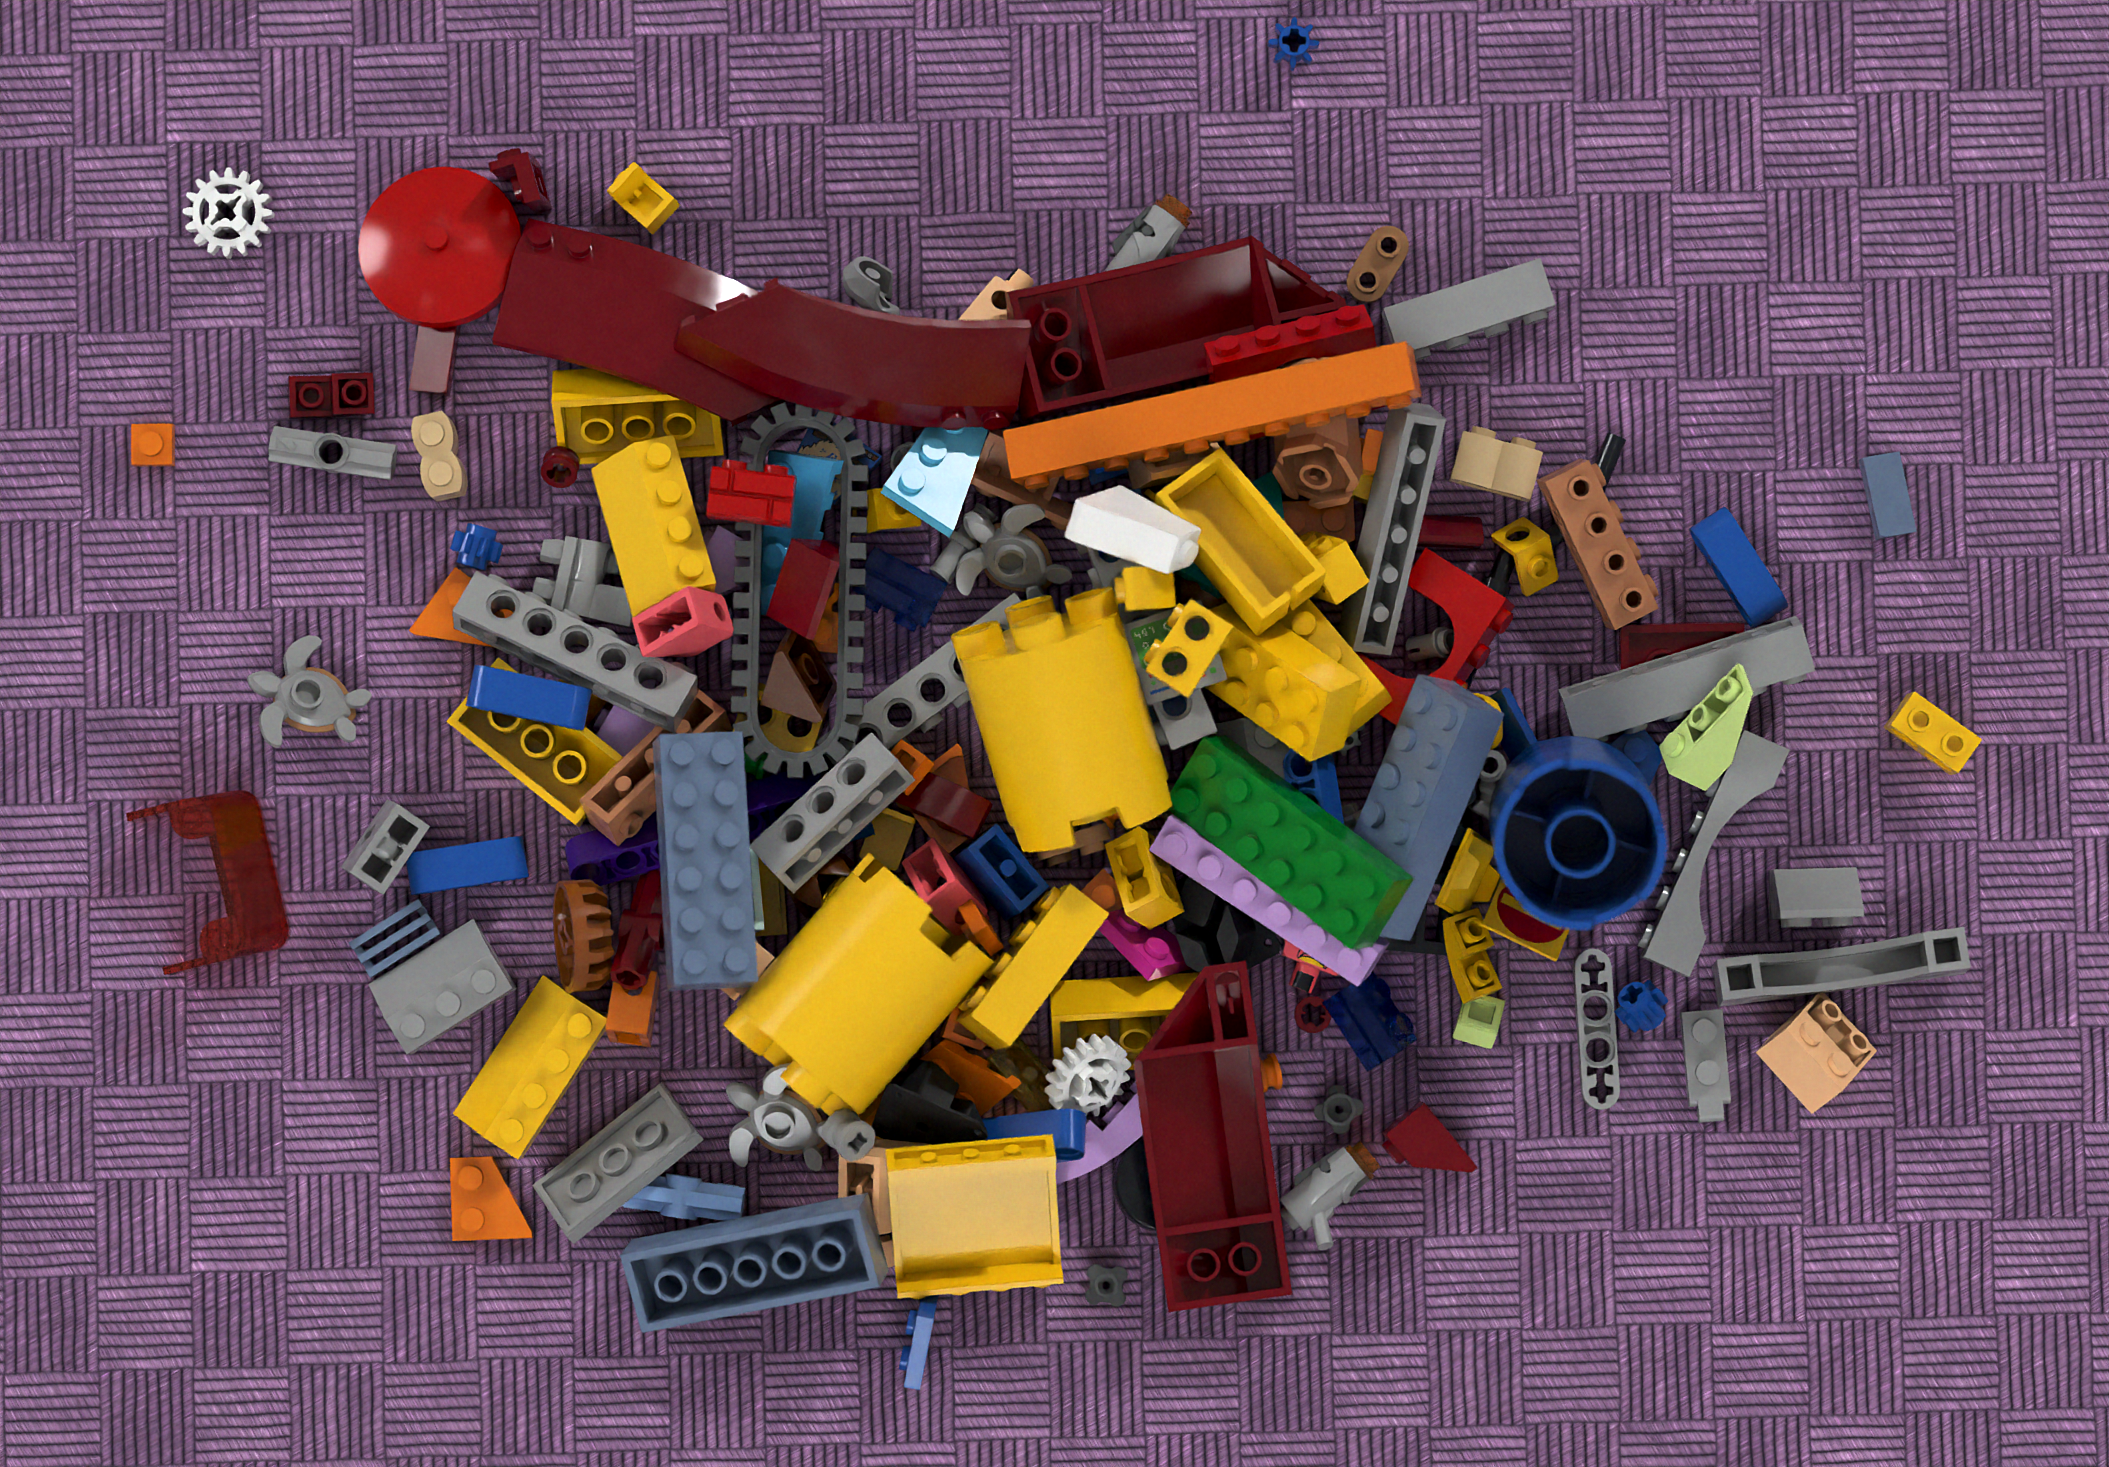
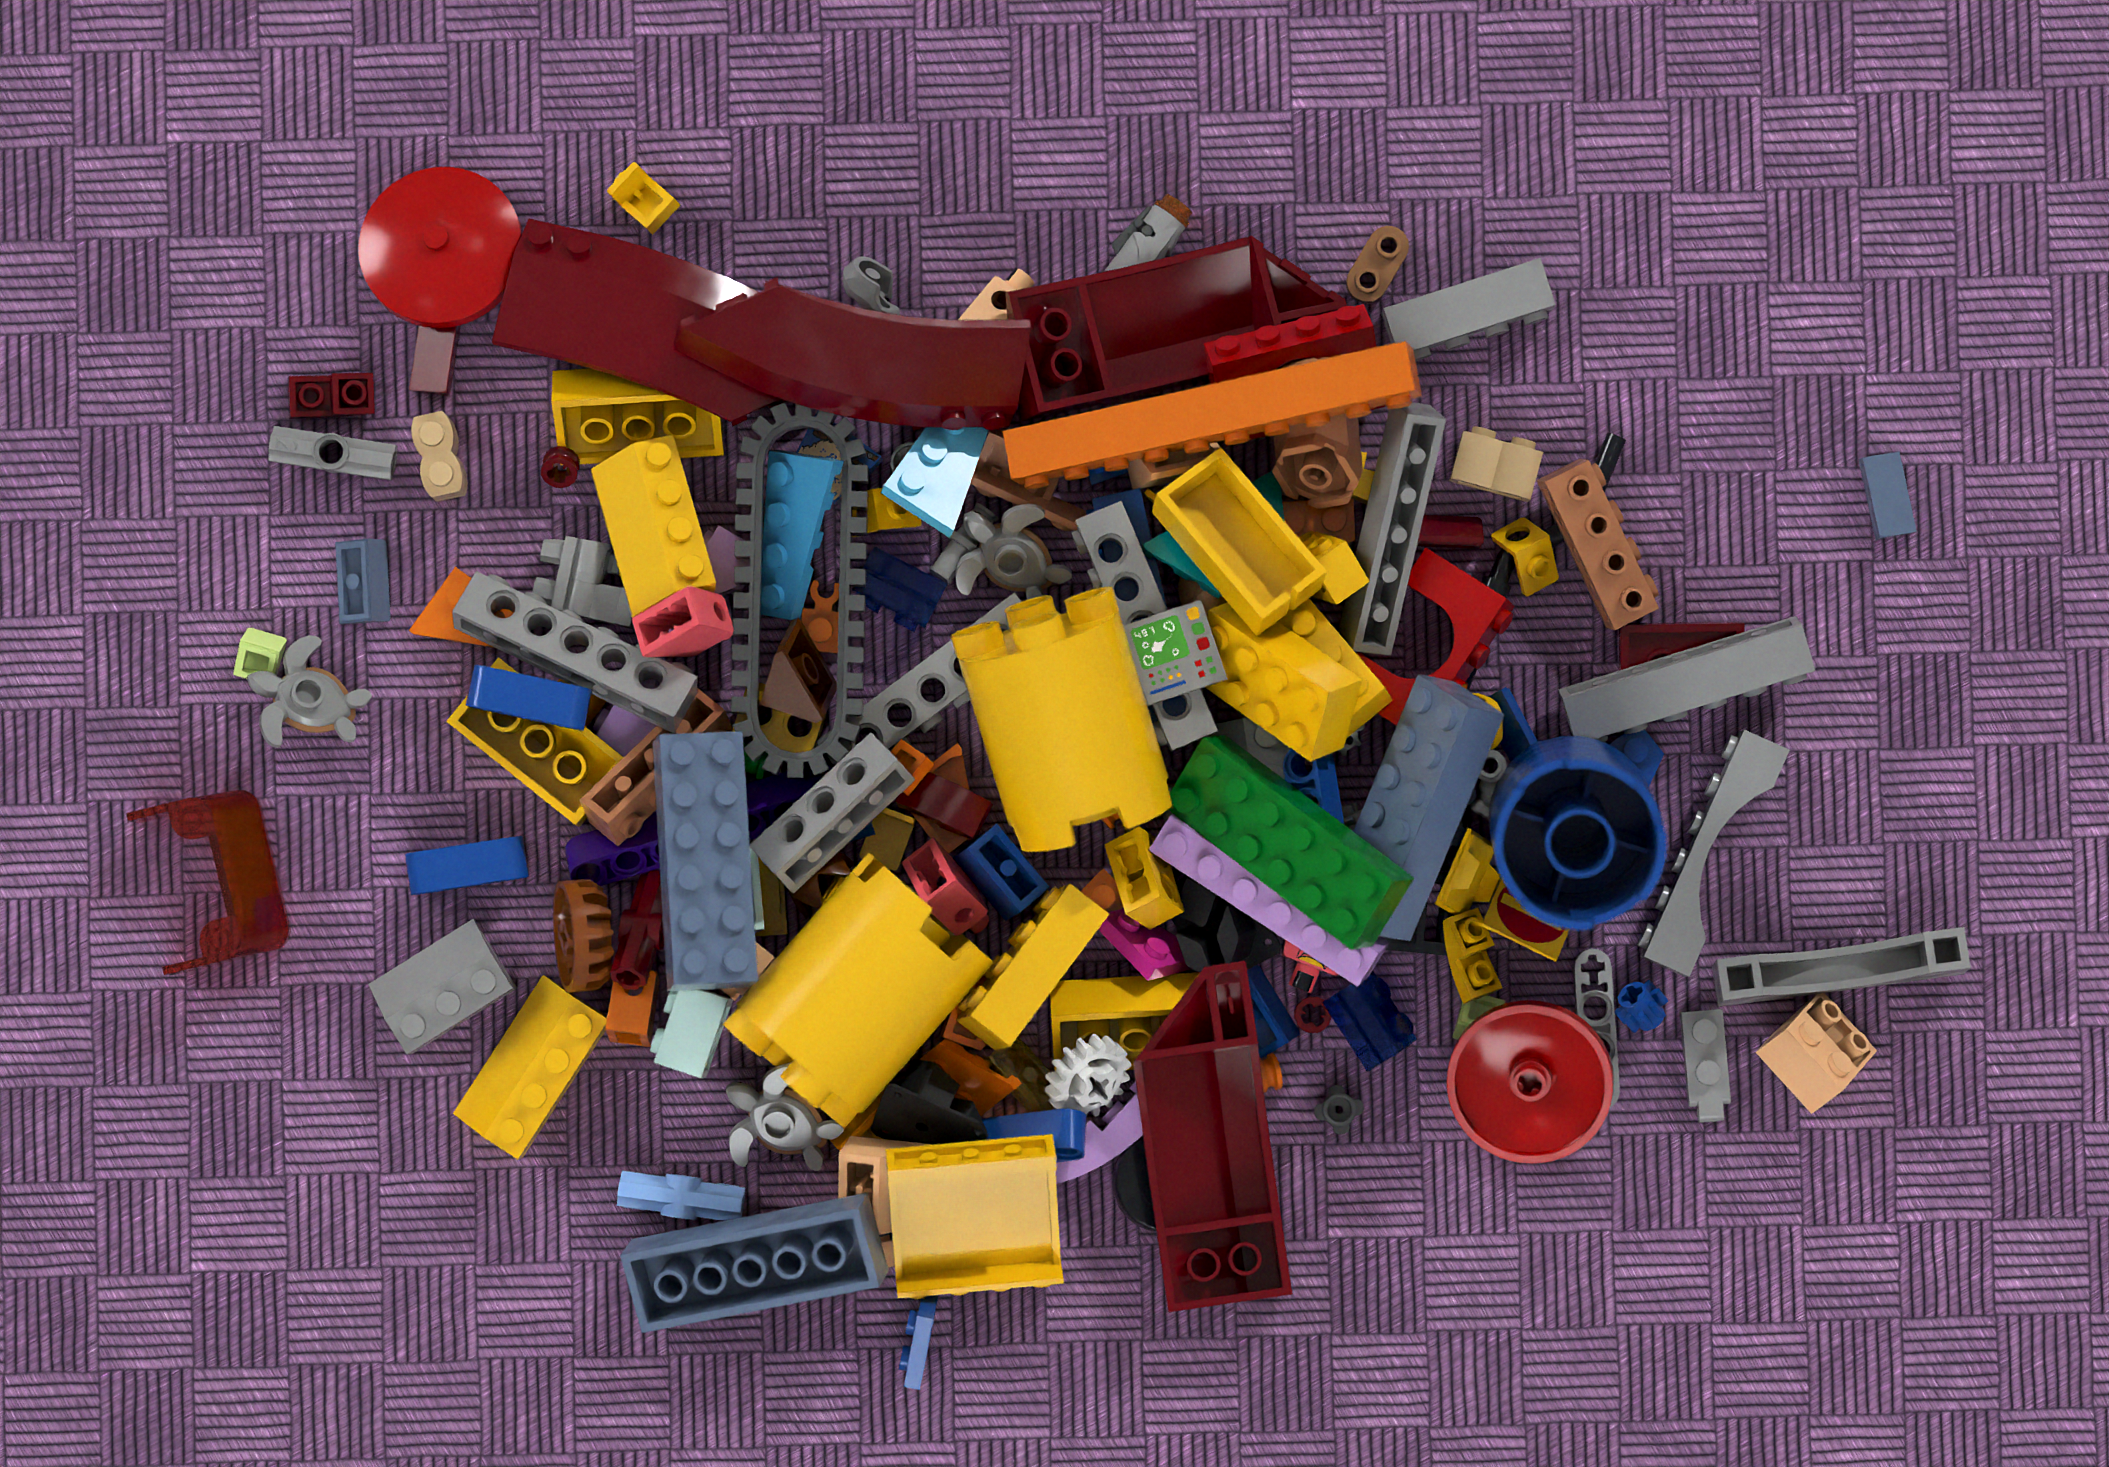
(152, 444): orange plate -> none
(216, 224): white gear -> none
(259, 652): none -> yellowish green slope
(362, 581): none -> sand blue slope
(365, 956): sand blue tile -> none
(385, 846): light grey brick -> none
(476, 547): blue gear -> none
(483, 1202): orange wing -> none
(525, 178): dark red bracket -> none
(617, 1162): light grey tile -> none
(691, 1031): none -> light aqua brick
(751, 495): red brick -> none
(804, 585): dark red slope -> none
(848, 1134): light grey wheel -> none
(978, 928): orange plate -> none
(1087, 840): medium nougat plate -> none
(1097, 1293): dark grey plate -> none
(1133, 529): white slope -> none
(1144, 589): yellow slope -> none
(1197, 653): yellow brick -> none
(1271, 1018): none -> blue slope
(1284, 49): blue gear -> none
(1325, 1187): light grey piece -> none
(1370, 450): orange plate -> none
(1424, 1142): dark red slope -> none
(1431, 645): light grey pin -> none
(1530, 1081): none -> red dish
(1710, 734): yellowish green slope -> none
(1738, 567): blue beam -> none
(1815, 894): light grey slope -> none
(1932, 733): yellow brick -> none

